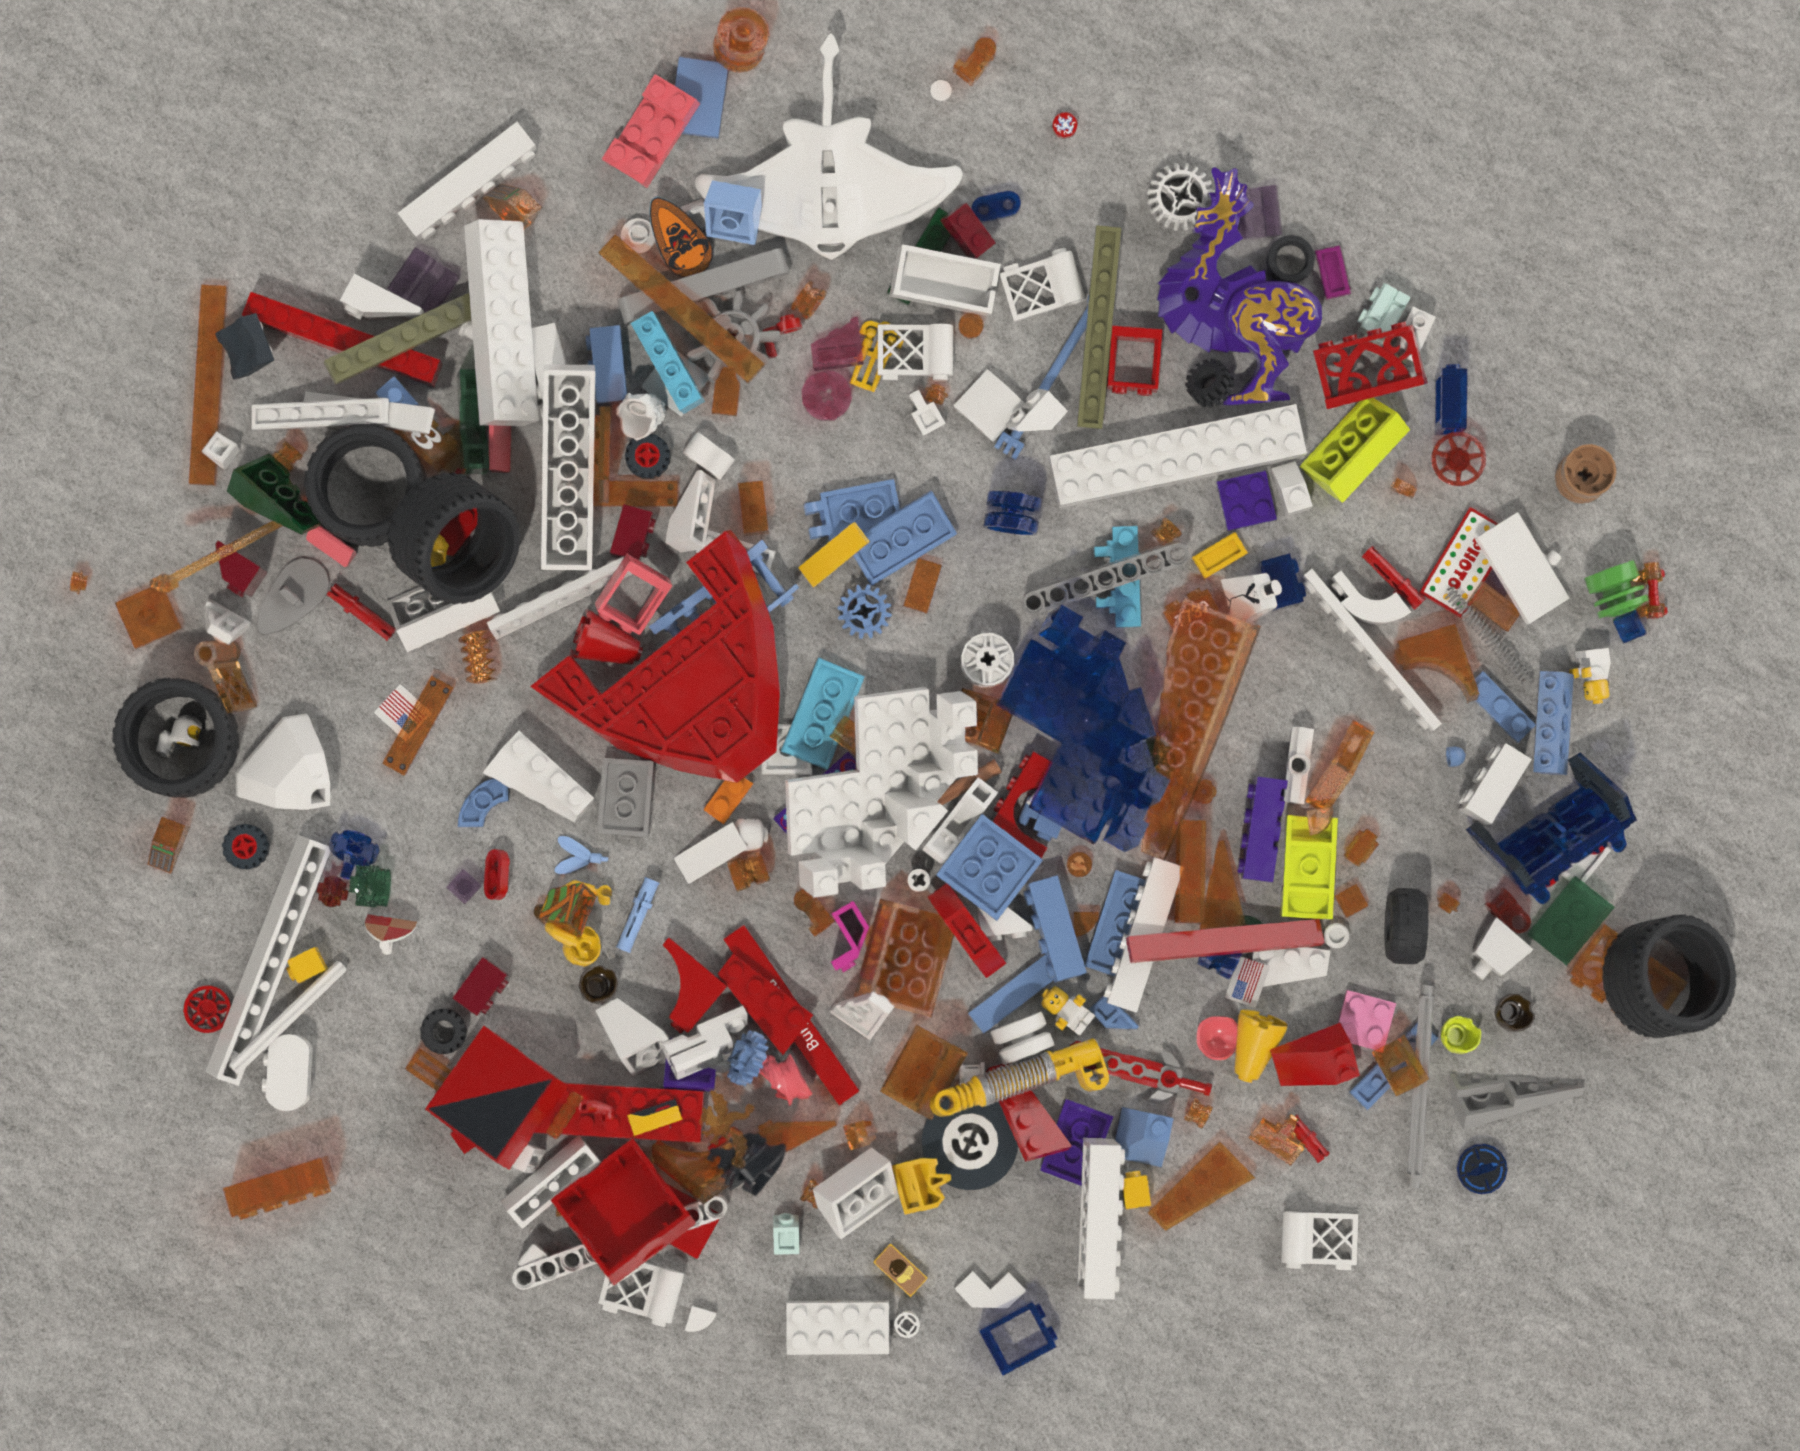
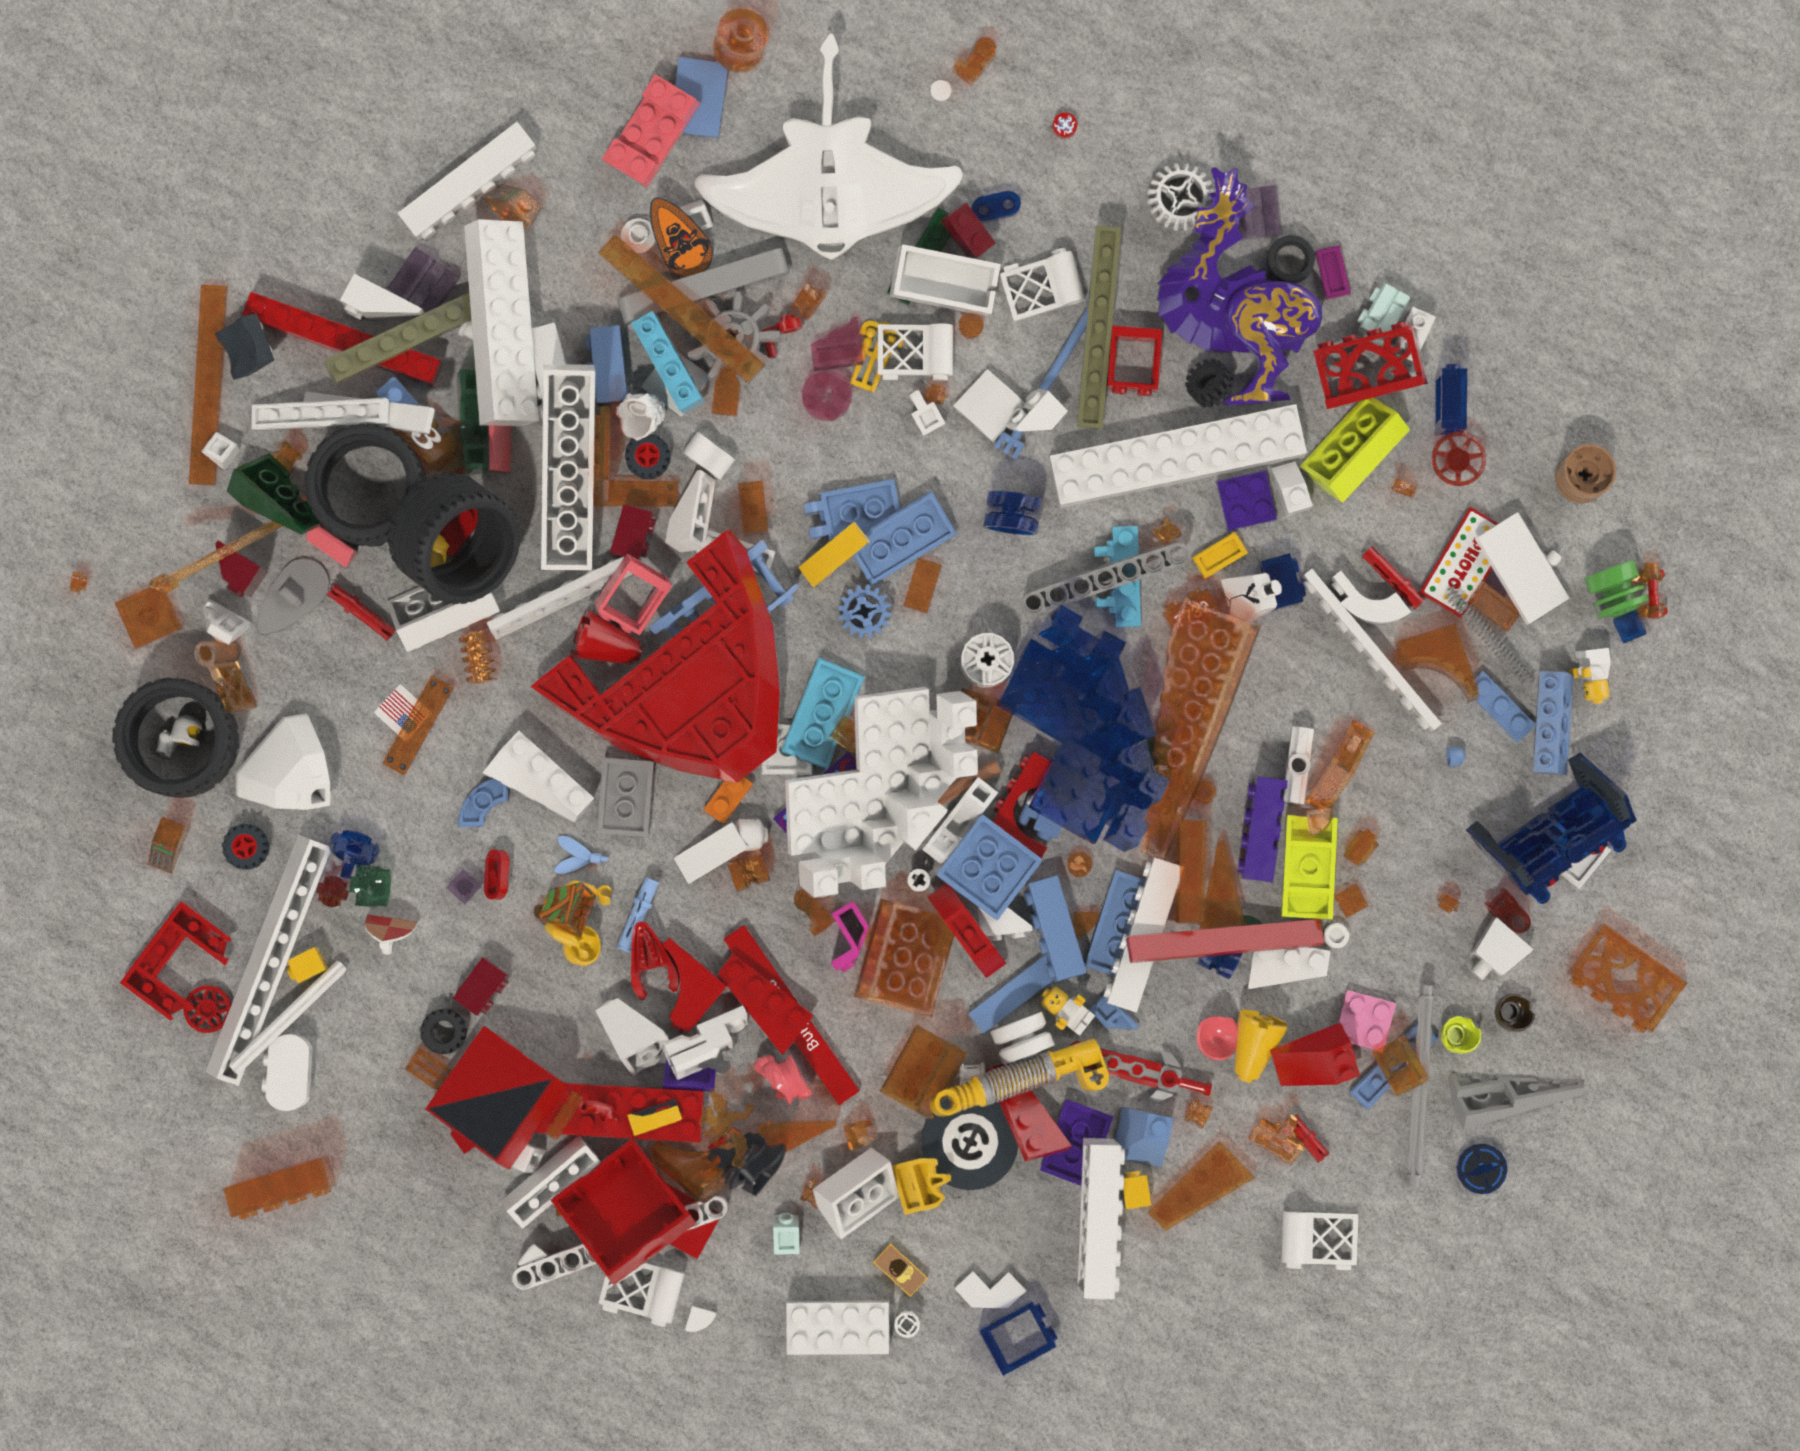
(143, 974): none -> red wedge
(598, 984): dark brown hair -> none
(649, 954): none -> red animal
(732, 212): light blue slope -> none
(747, 1058): medium blue gear -> none
(863, 1013): white wing -> none
(1247, 982): sticker -> none
(1406, 926): black tyre -> none
(1493, 783): white brick -> none
(1570, 920): clear green tile -> none
(1709, 969): black tyre -> none

